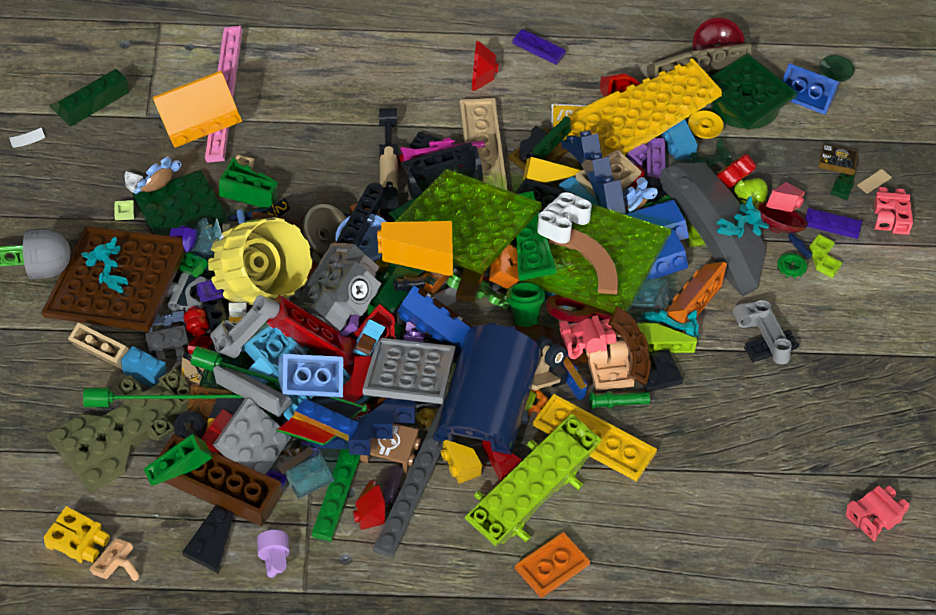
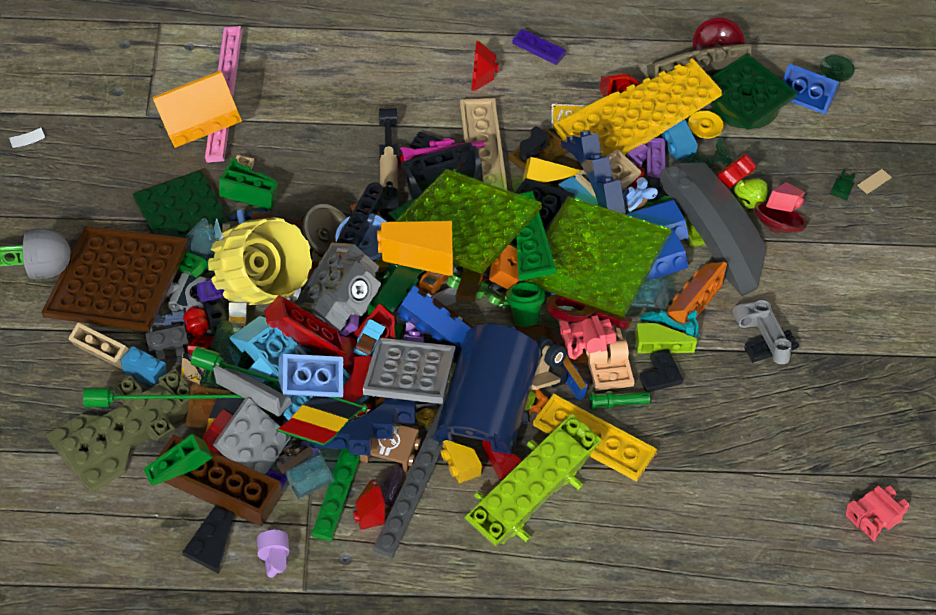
(76, 536): yellow hips -> none
(91, 97): dark green wedge -> none
(102, 253): teal piece -> none
(114, 557): light nougat plate -> none
(124, 210): yellowish green plate -> none
(132, 180): white tile -> none
(158, 175): animal -> none
(186, 418): black gear -> none
(188, 235): dark purple plate -> none
(230, 338): light grey piece -> none
(278, 208): black sticker -> none
(326, 419): blue plate -> none
(406, 283): black pin -> none
(552, 139): dark green tile -> none
(552, 565): orange plate -> none
(556, 218): white beam -> none
(597, 257): nougat tile -> none
(636, 344): reddish brown tile -> none
(752, 216): teal piece -> none
(786, 260): green gear -> none
(799, 245): dark blue piece -> none
(823, 262): lime tile -> none
(833, 223): dark purple plate -> none
(838, 159): tile -> none
(894, 210): coral hips -> none

